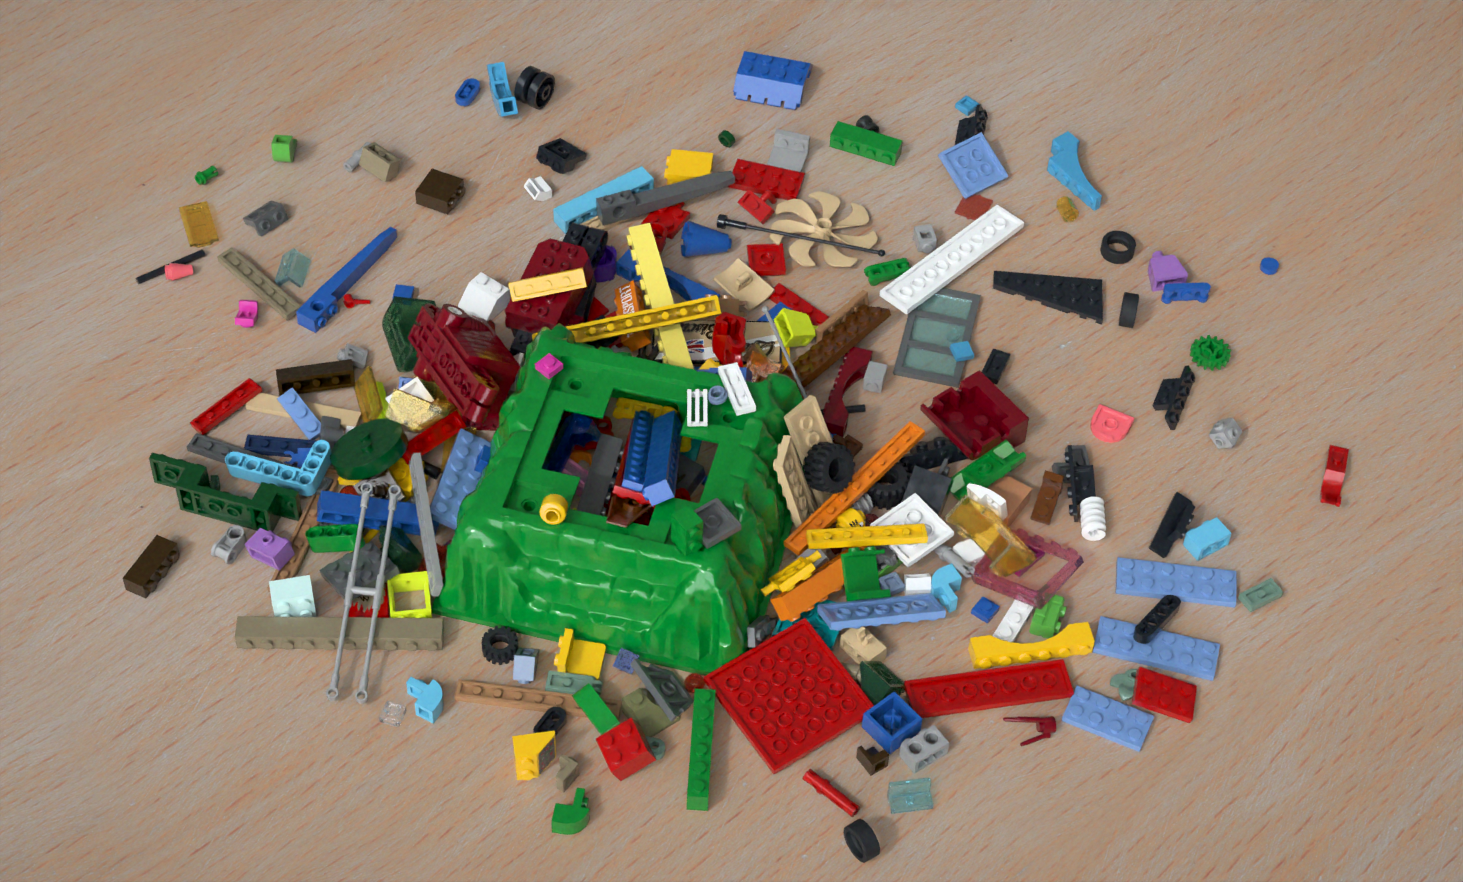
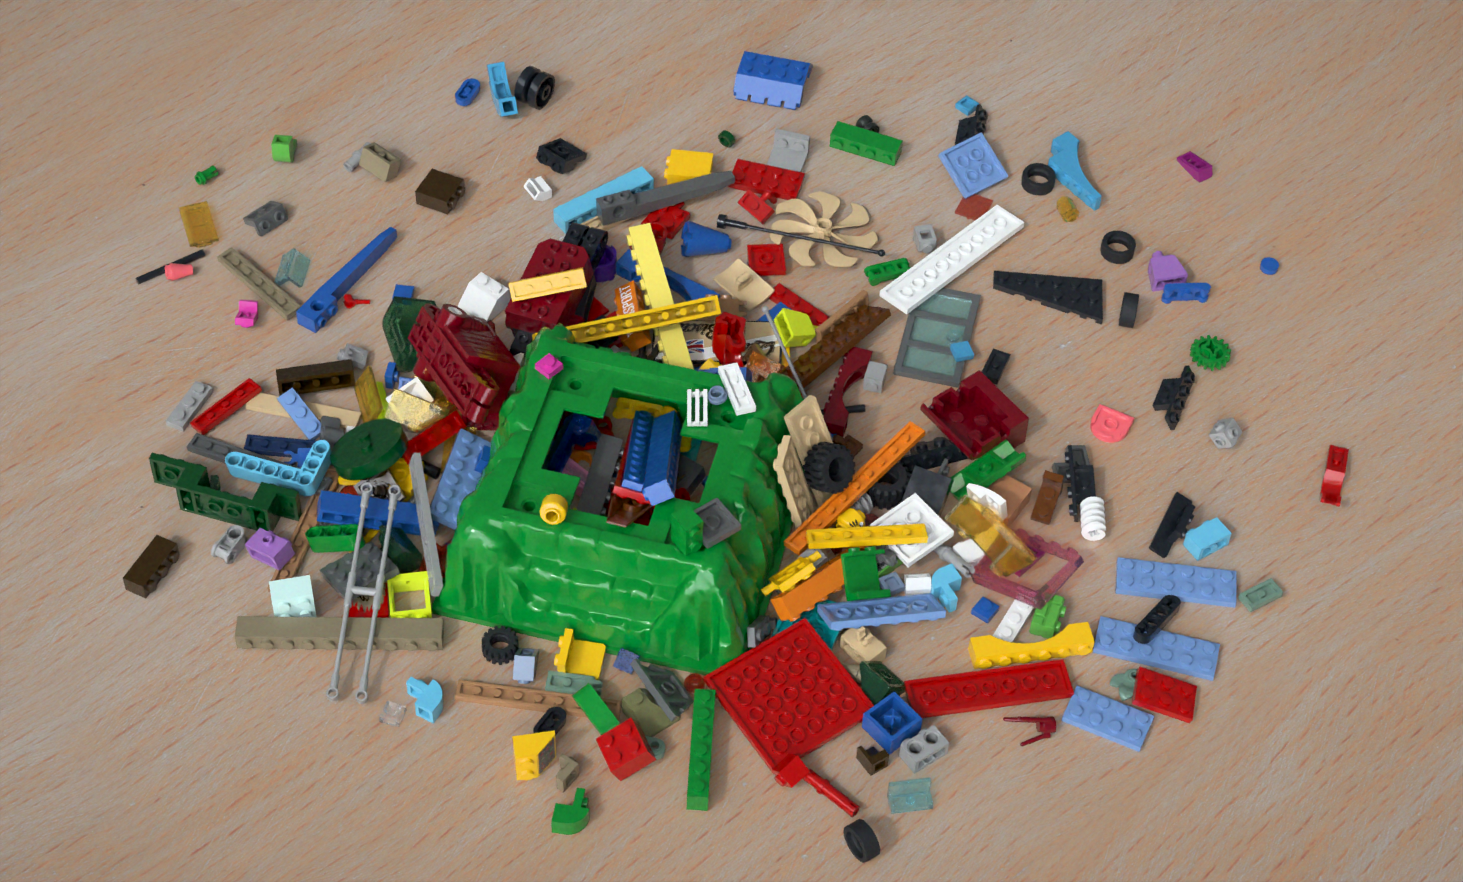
(189, 406): none -> light grey plate
(391, 375): none -> blue plate
(790, 771): none -> red brick
(1038, 169): none -> black tyre
(1196, 167): none -> magenta slope

